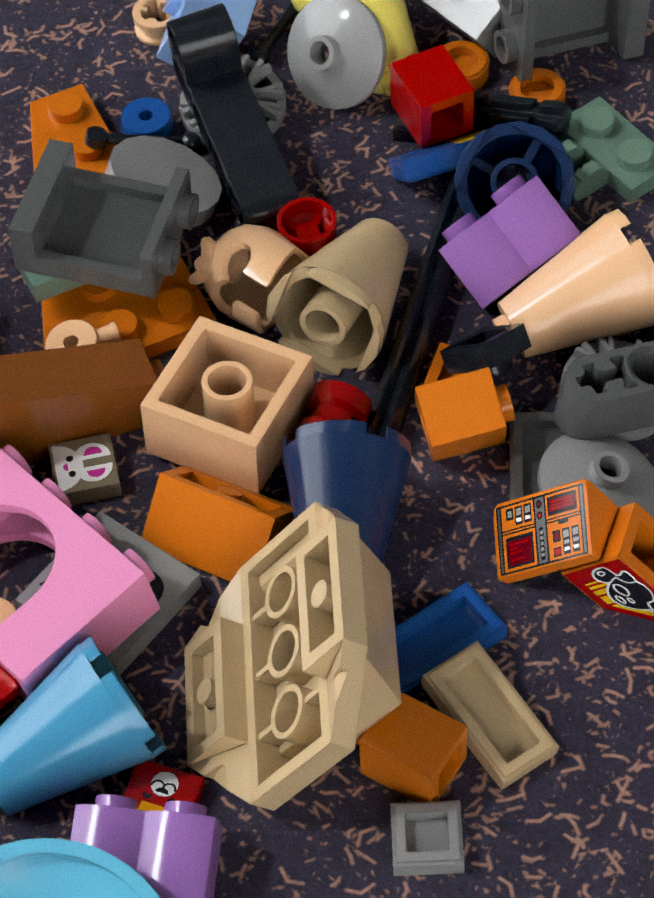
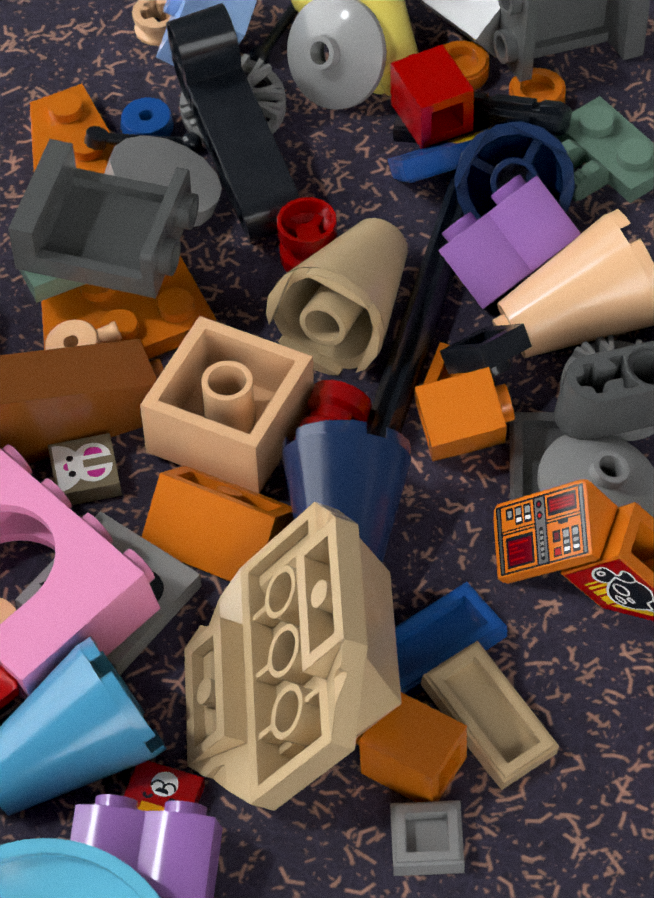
(243, 270): light nougat helmet -> none

